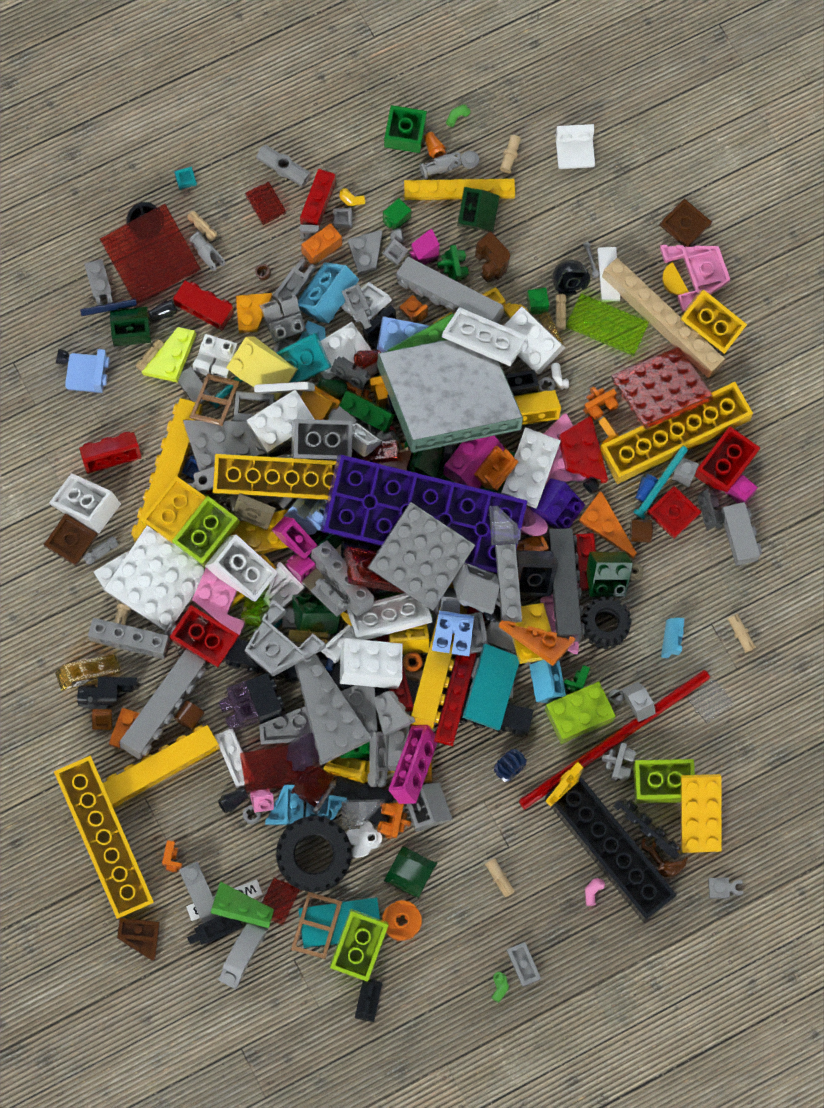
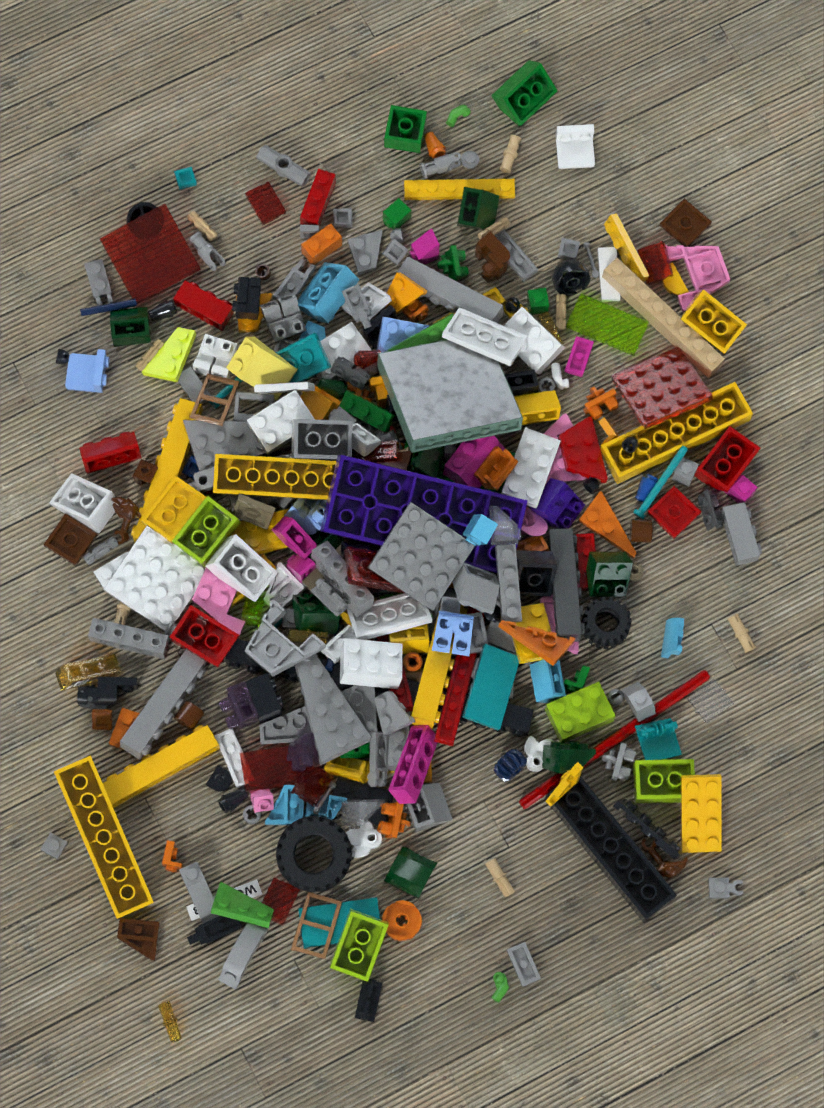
(54, 846): none -> light grey plate
(127, 510): none -> reddish brown piece
(144, 472): none -> reddish brown bracket
(170, 1021): none -> clear yellow axle
(219, 780): none -> black piece
(248, 298): none -> black brick
(349, 199): yellow arm -> none
(403, 292): none -> light orange wing
(479, 530): none -> medium azure brick
(495, 228): none -> tan axle
(510, 307): none -> black hinge
(518, 259): none -> light grey tile
(524, 92): none -> green slope
(534, 750): none -> white plate
(562, 757): none -> dark green slope
(568, 249): none -> light grey plate
(579, 356): none -> dark pink plate
(591, 889): bright pink arm -> none
(625, 246): none -> yellow plate
(627, 442): none -> black hinge
(656, 262): none -> clear red plate
(658, 739): none -> teal hinge

